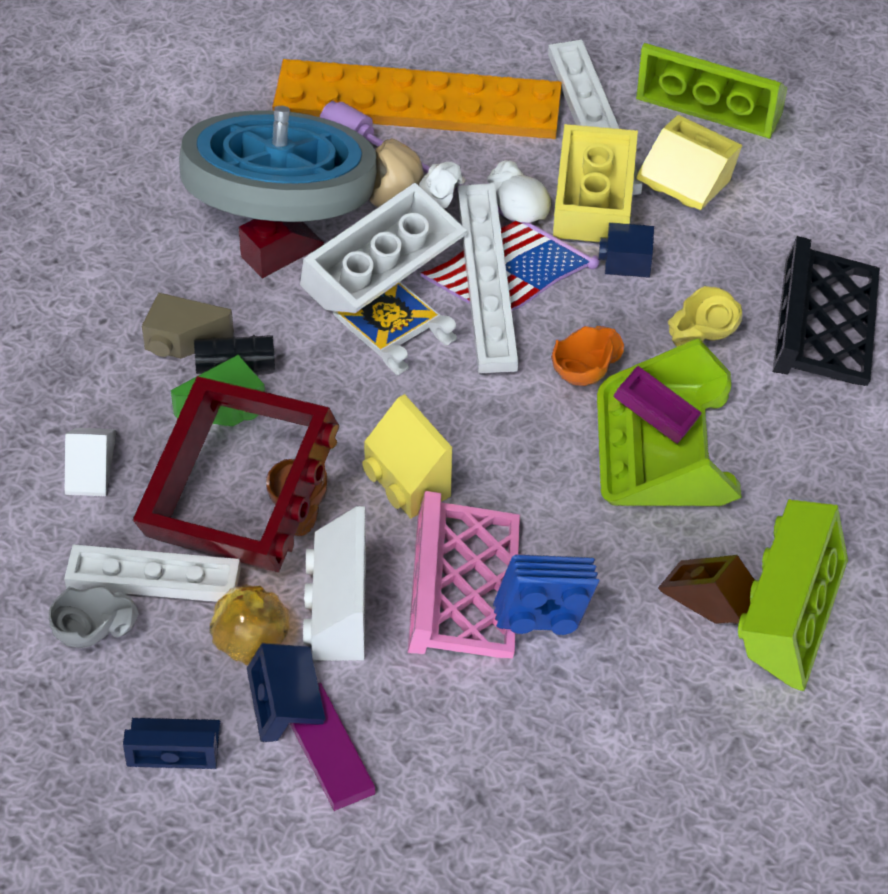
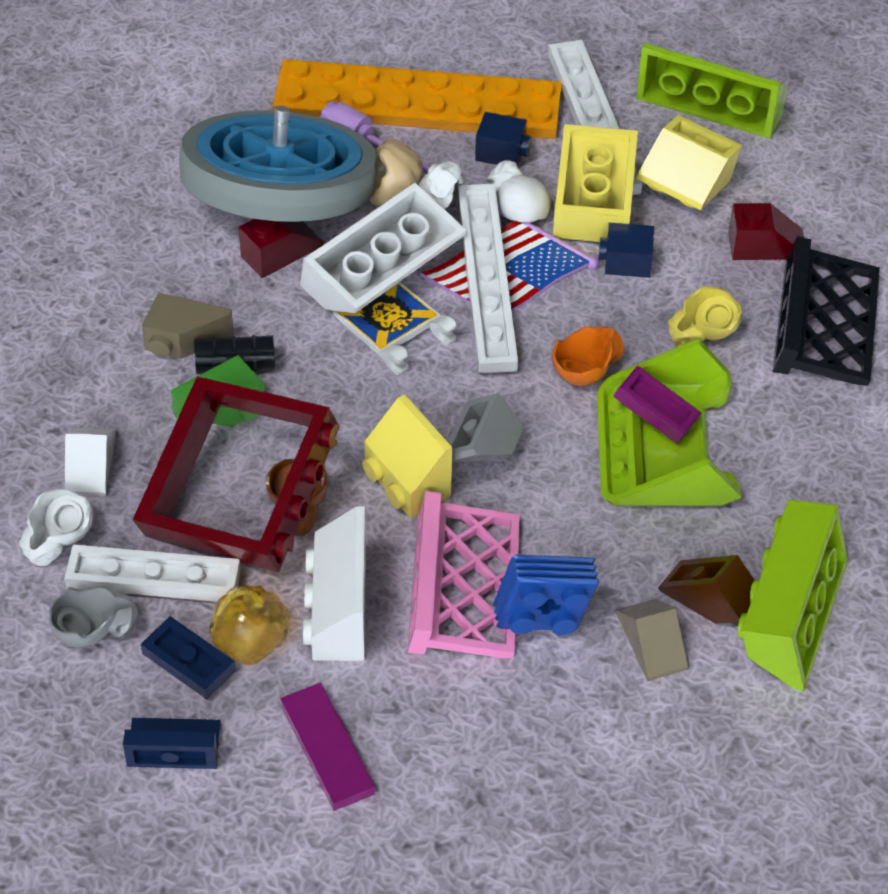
(55, 521): none -> white hair
(188, 657): none -> dark blue plate
(283, 689): dark blue panel -> none
(485, 431): none -> light grey slope
(501, 139): none -> dark blue brick
(654, 637): none -> dark tan slope
(761, 232): none -> dark red slope

